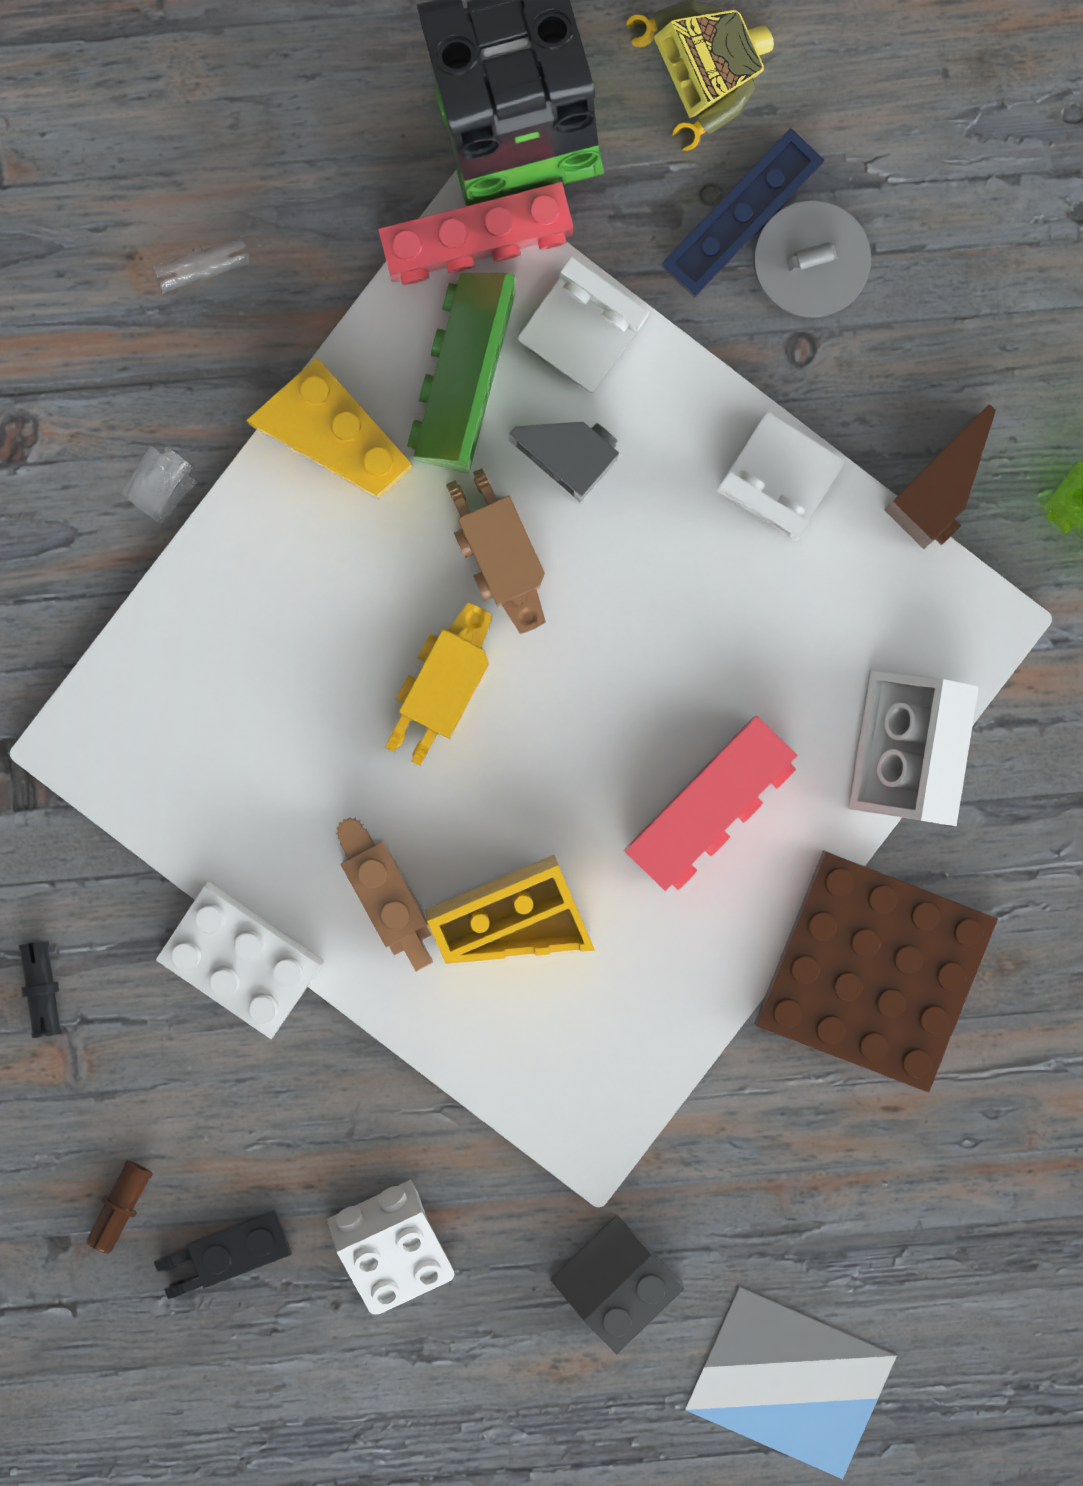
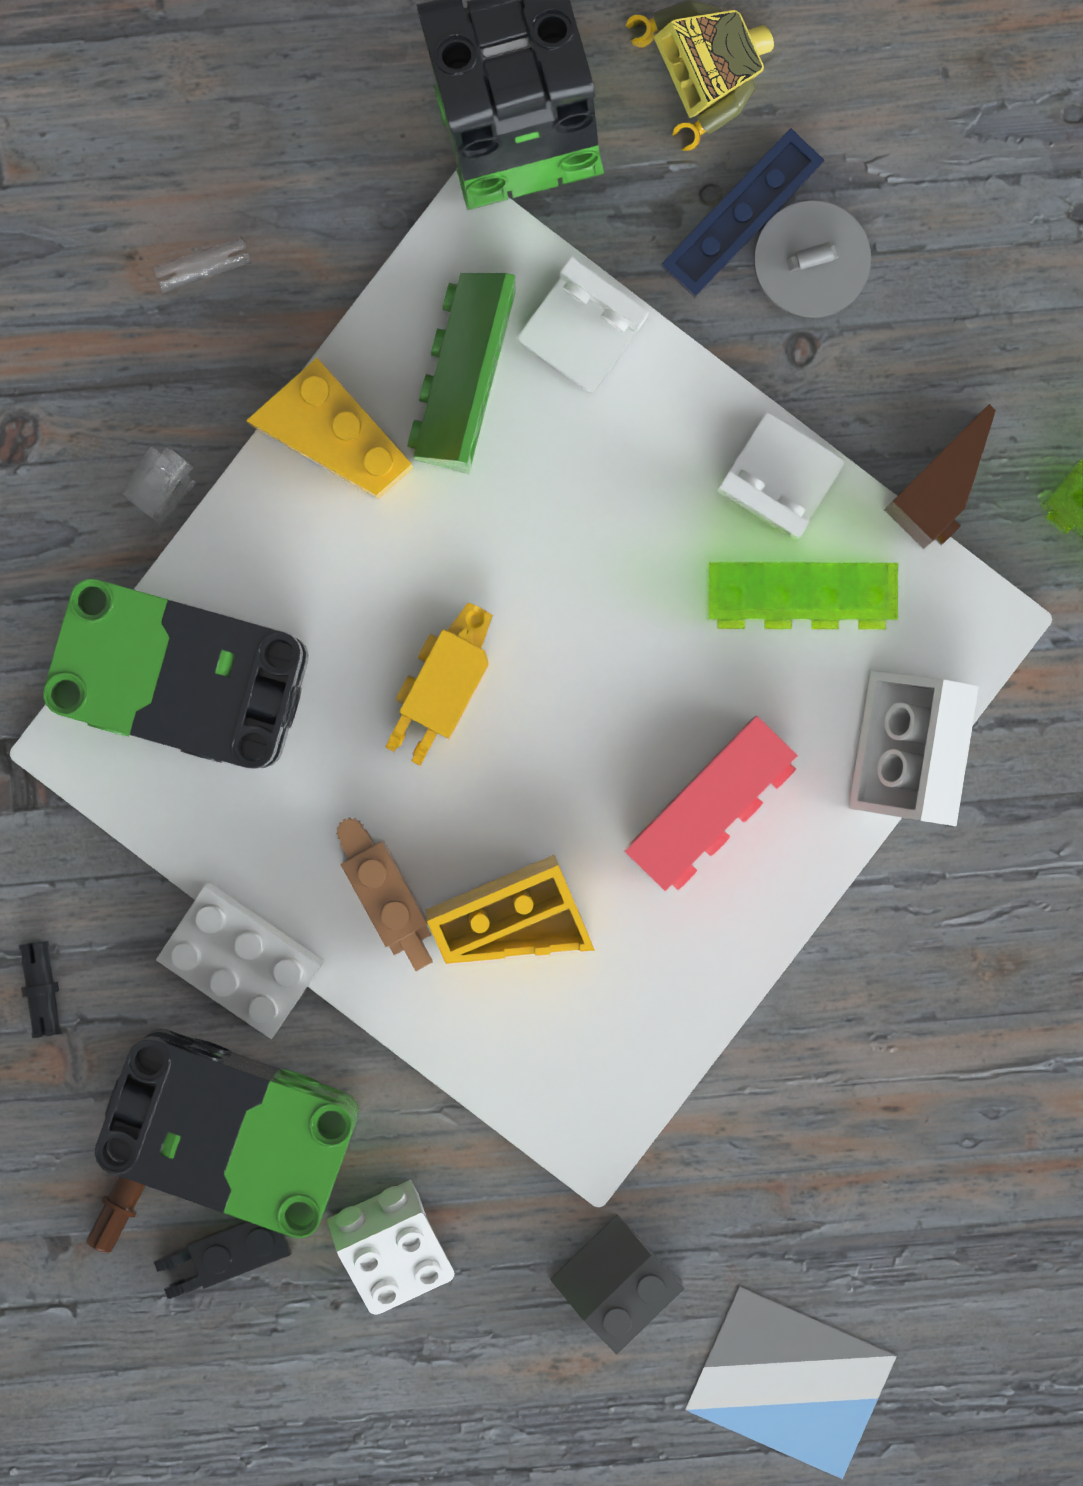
(175, 675): none -> piece
(227, 1132): none -> piece
(477, 232): coral brick -> none
(503, 554): medium nougat hinge -> none
(568, 453): dark grey slope -> none
(801, 593): none -> clear neon green brick
(875, 971): reddish brown plate -> none

